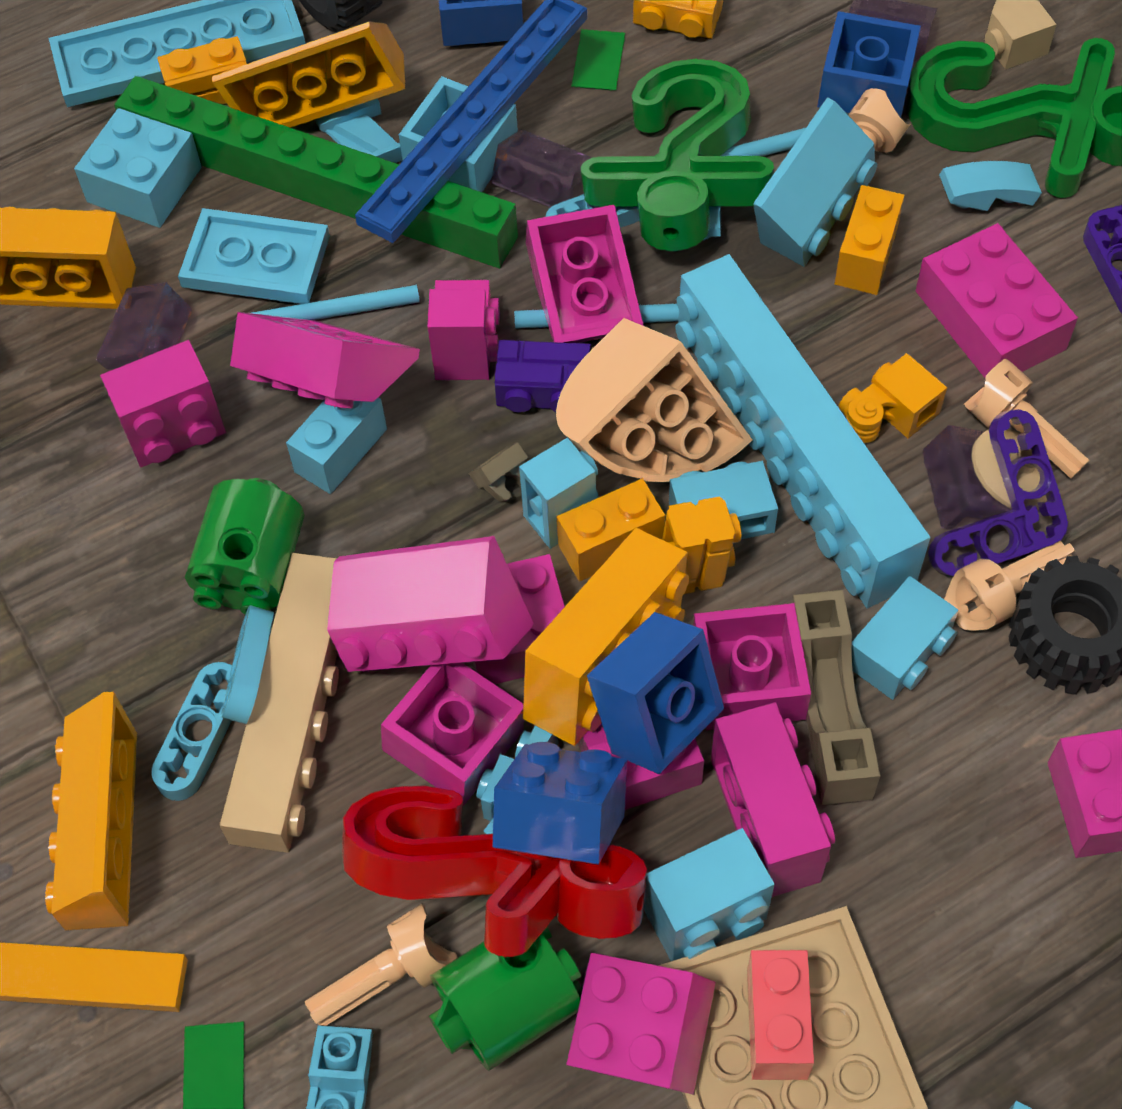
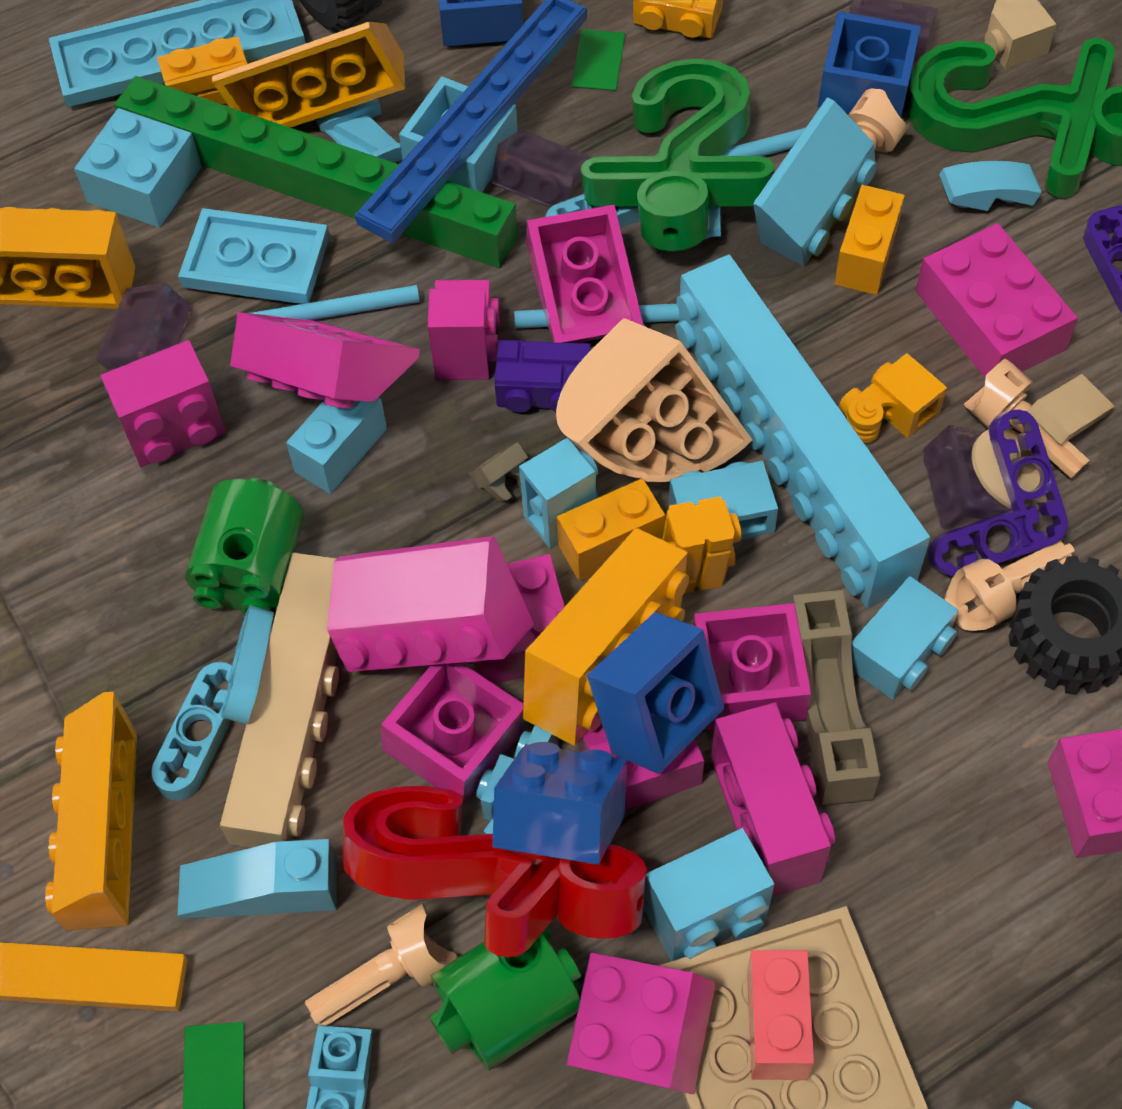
(261, 881): none -> medium azure slope
(1070, 409): none -> tan tile

